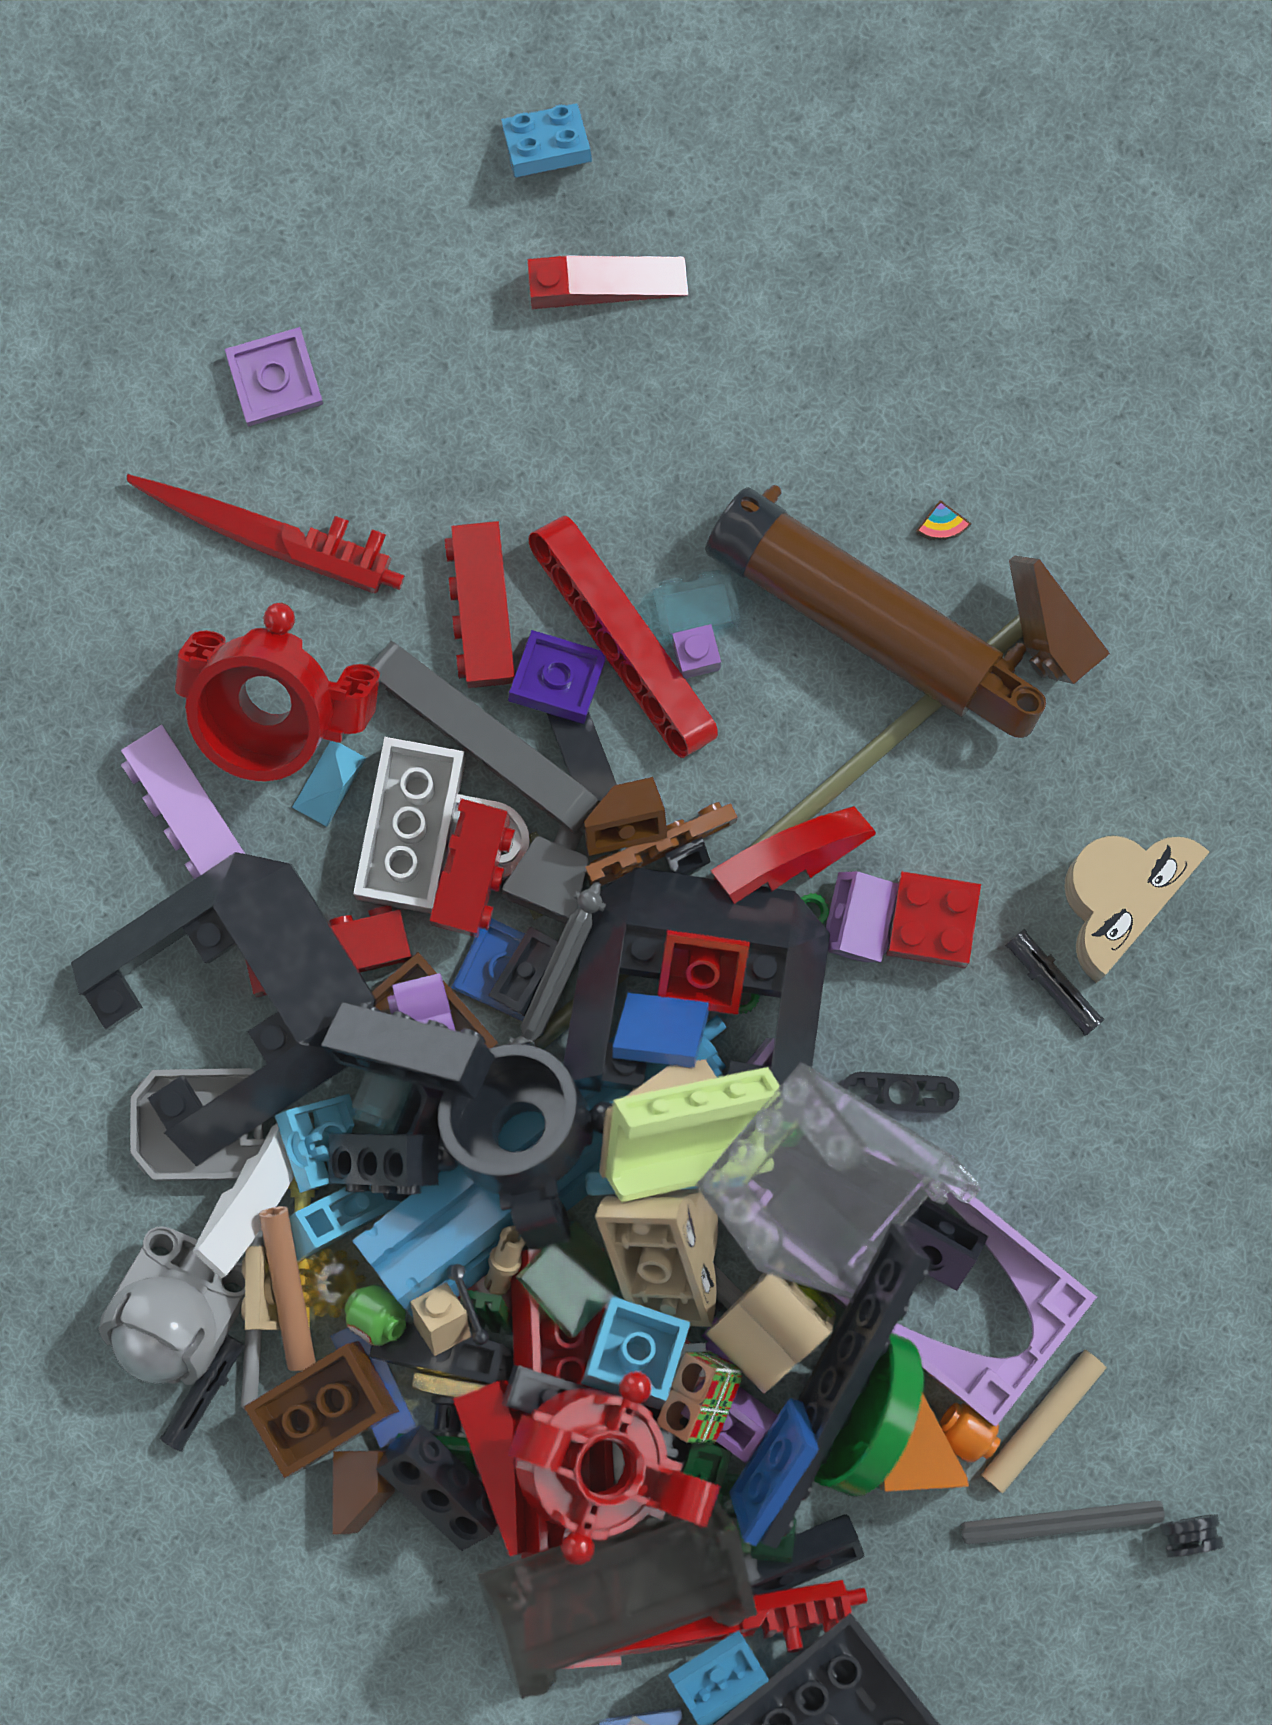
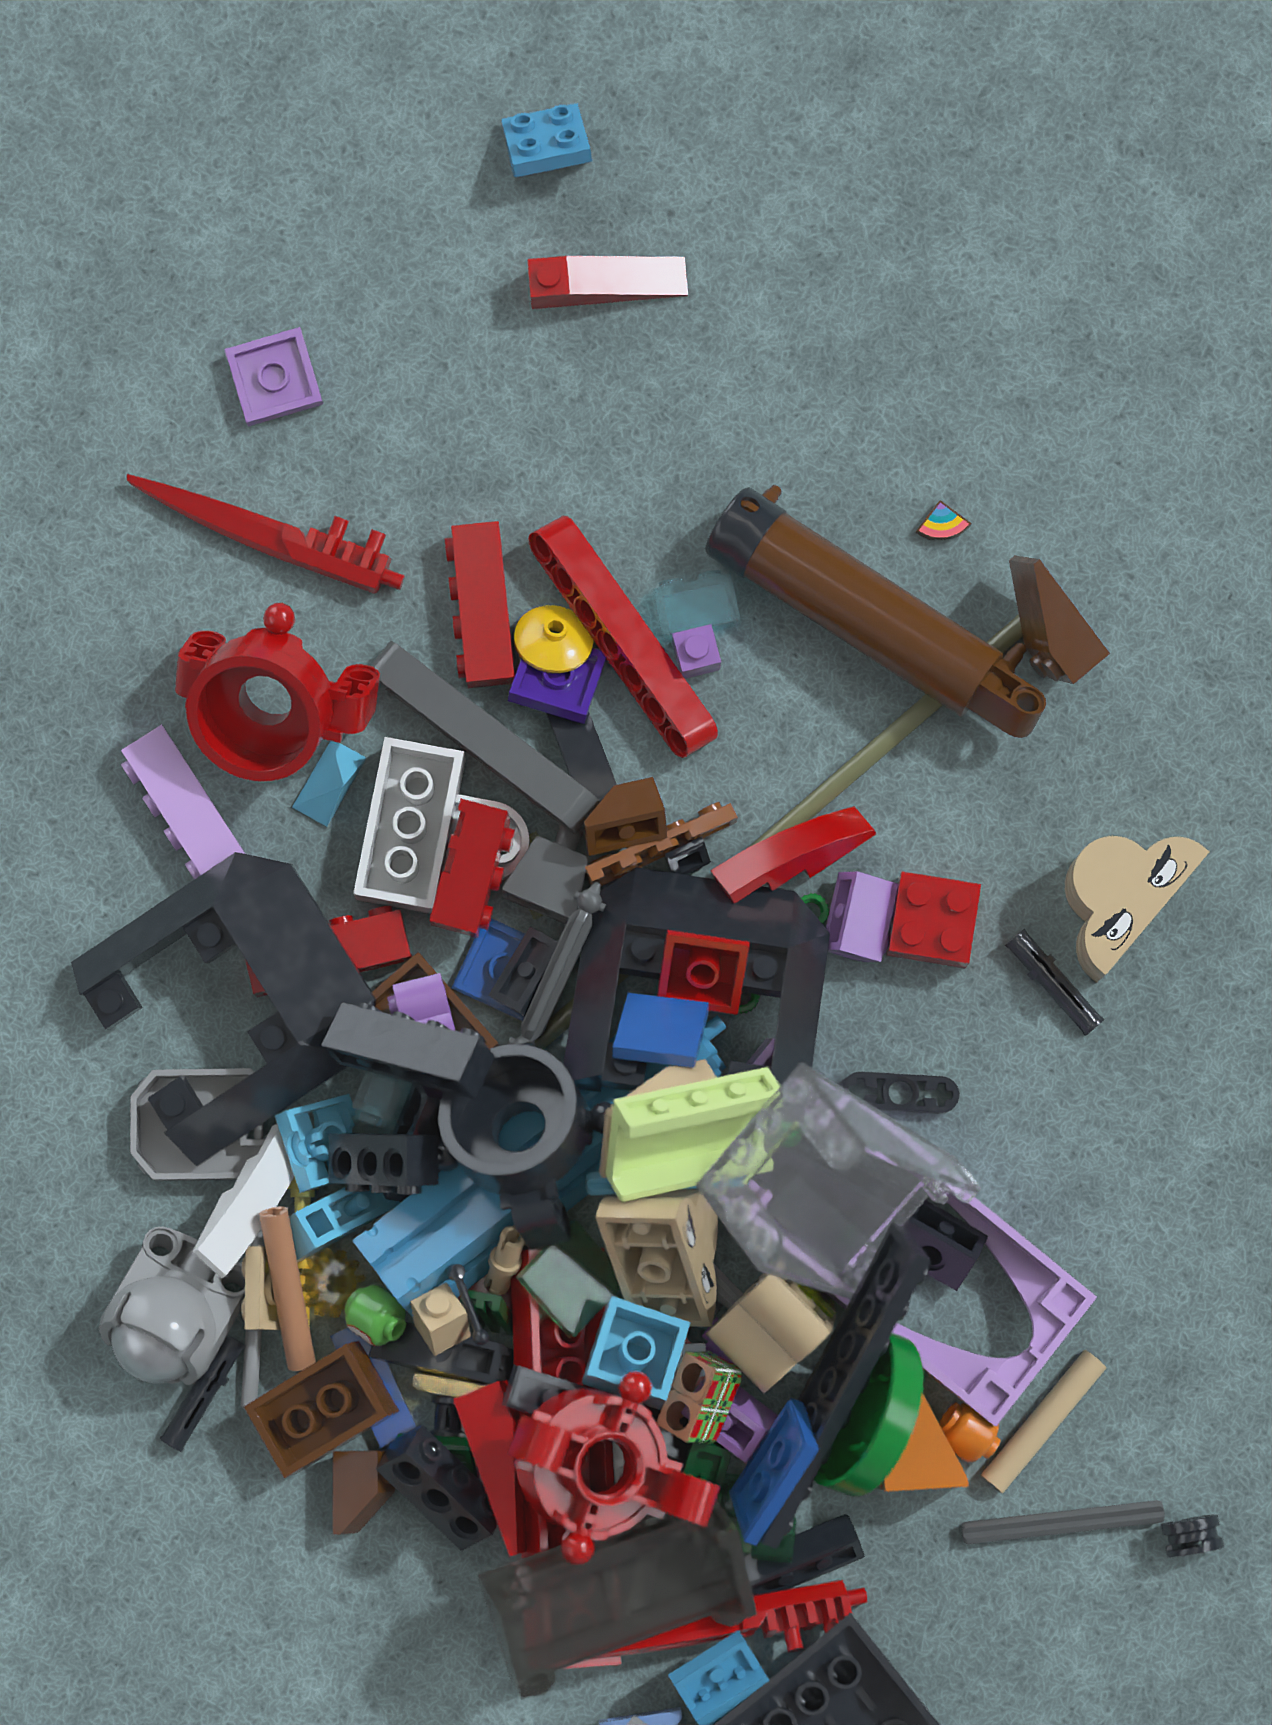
(549, 650): none -> yellow dish

